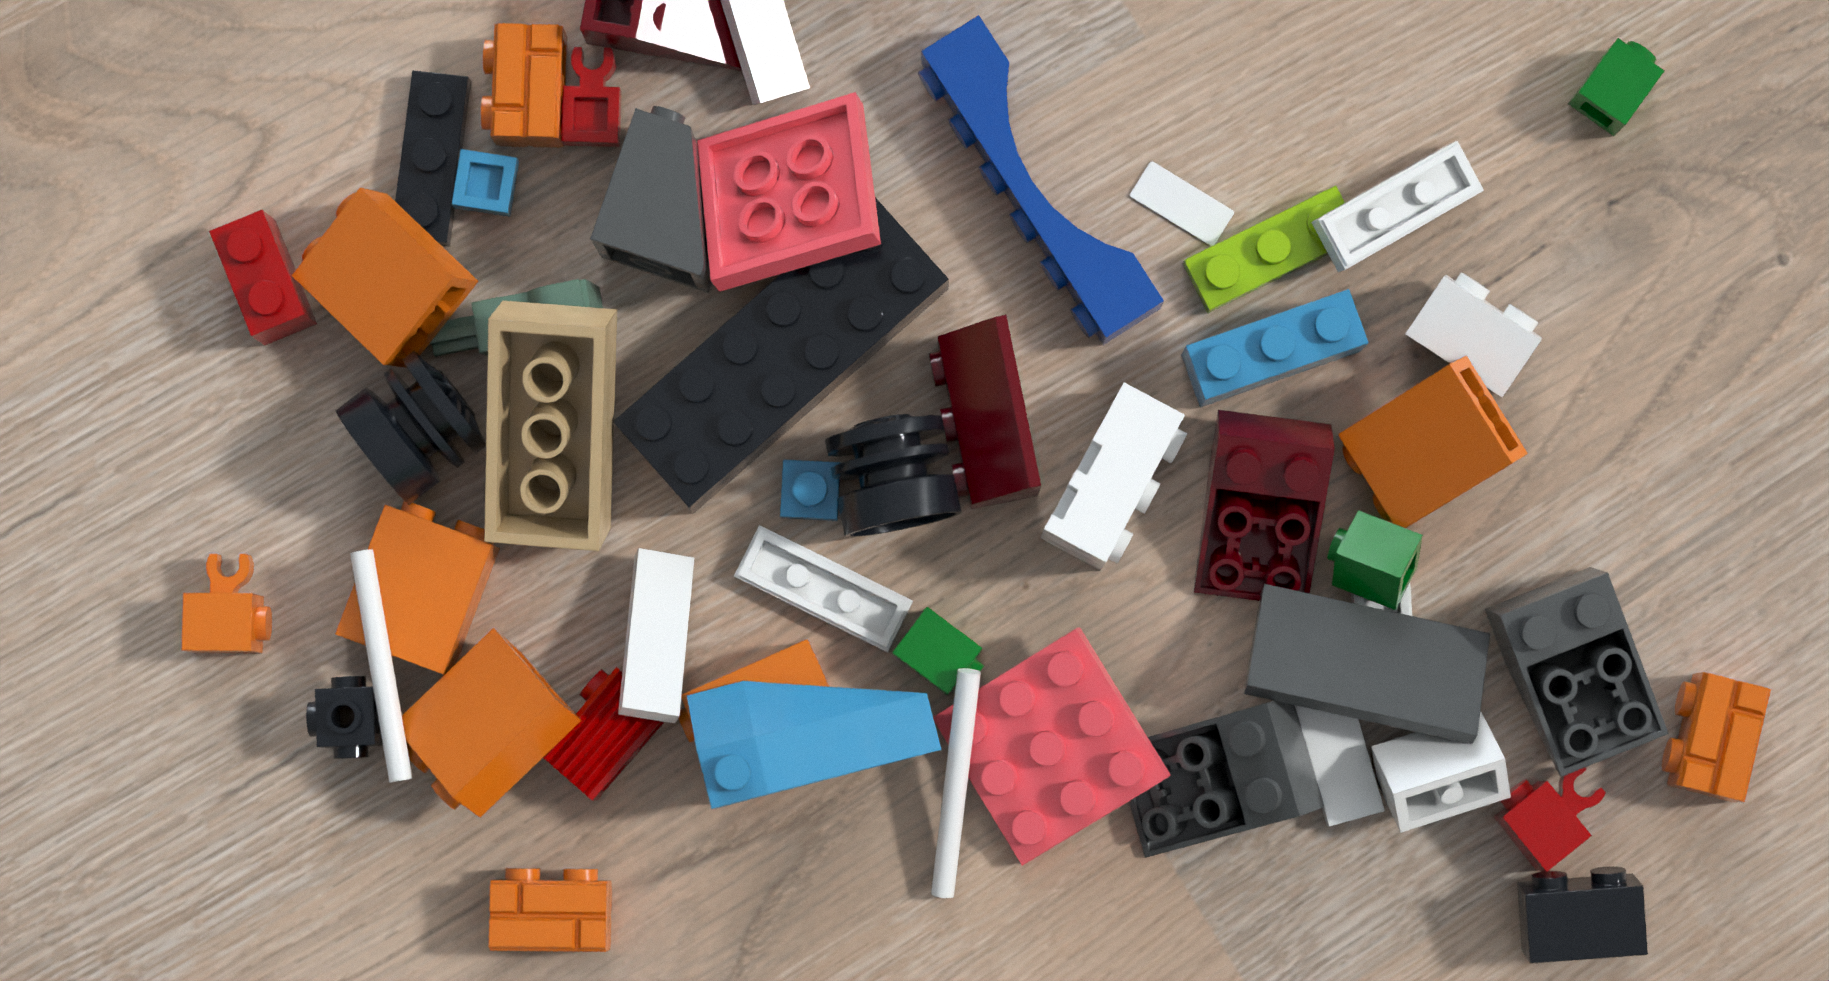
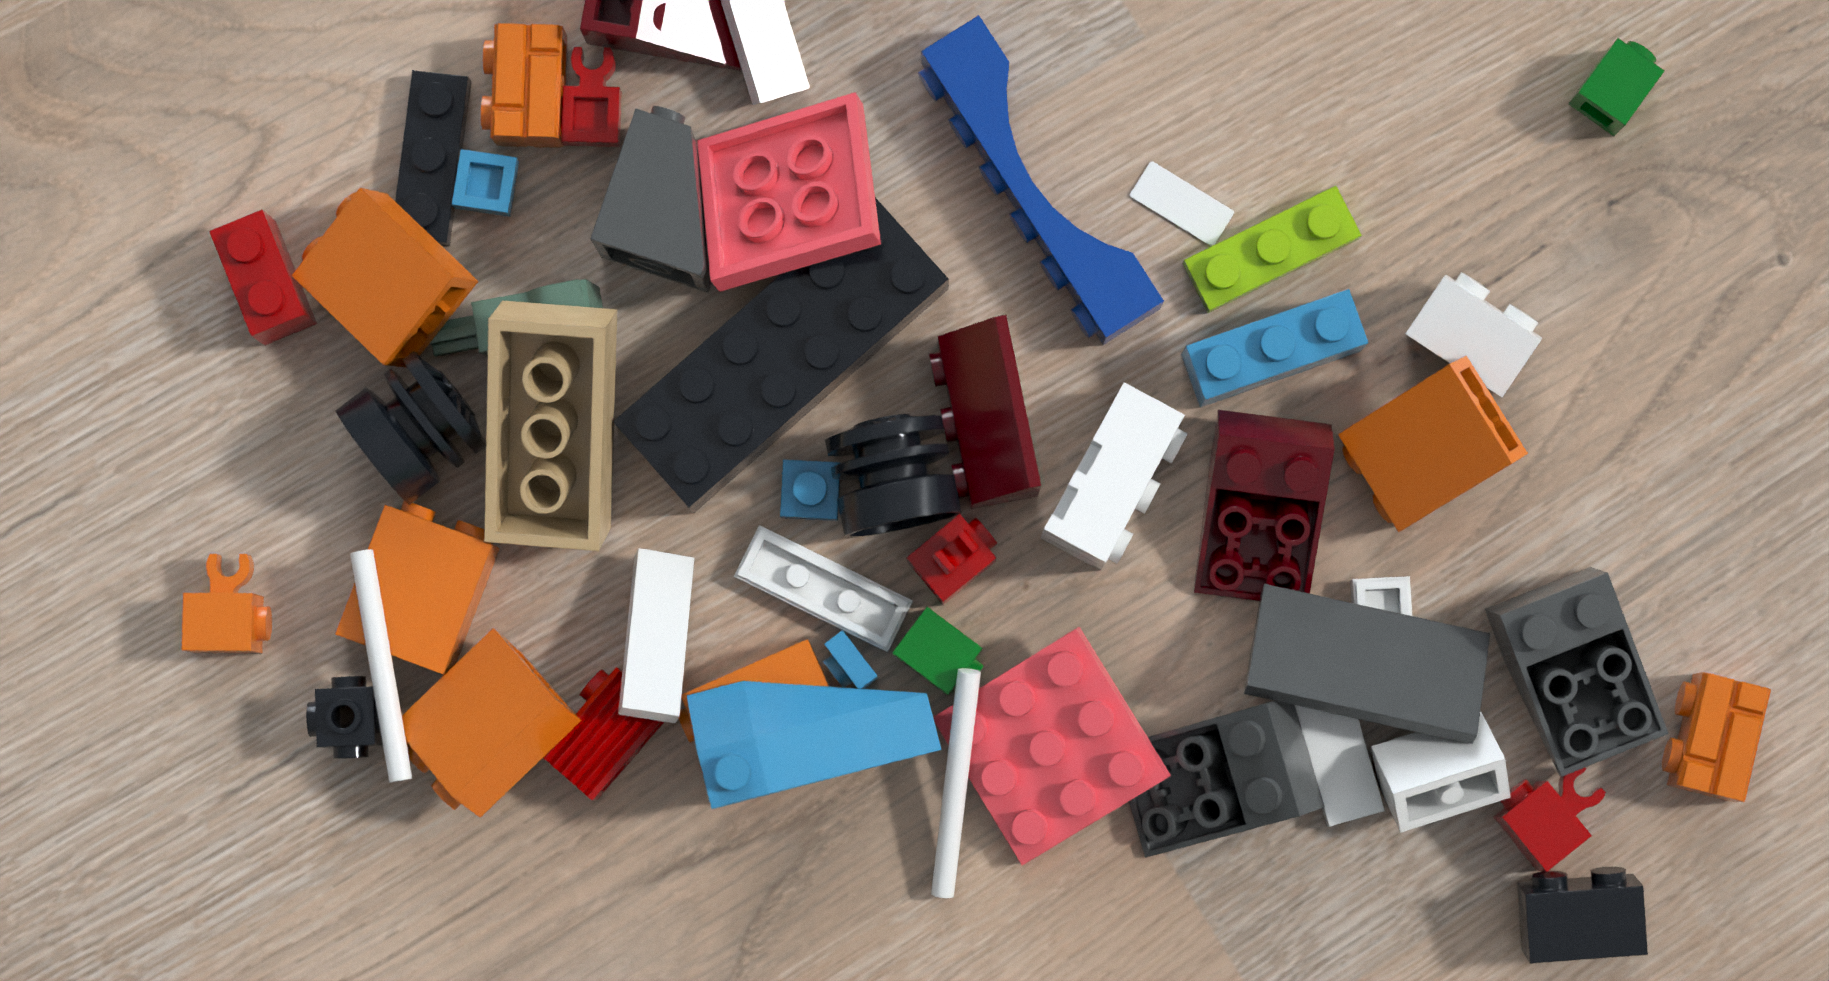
(550, 913): orange brick -> none
(847, 663): none -> dark azure plate
(953, 557): none -> red brick
(1374, 559): brick -> none
(1397, 206): white tile -> none

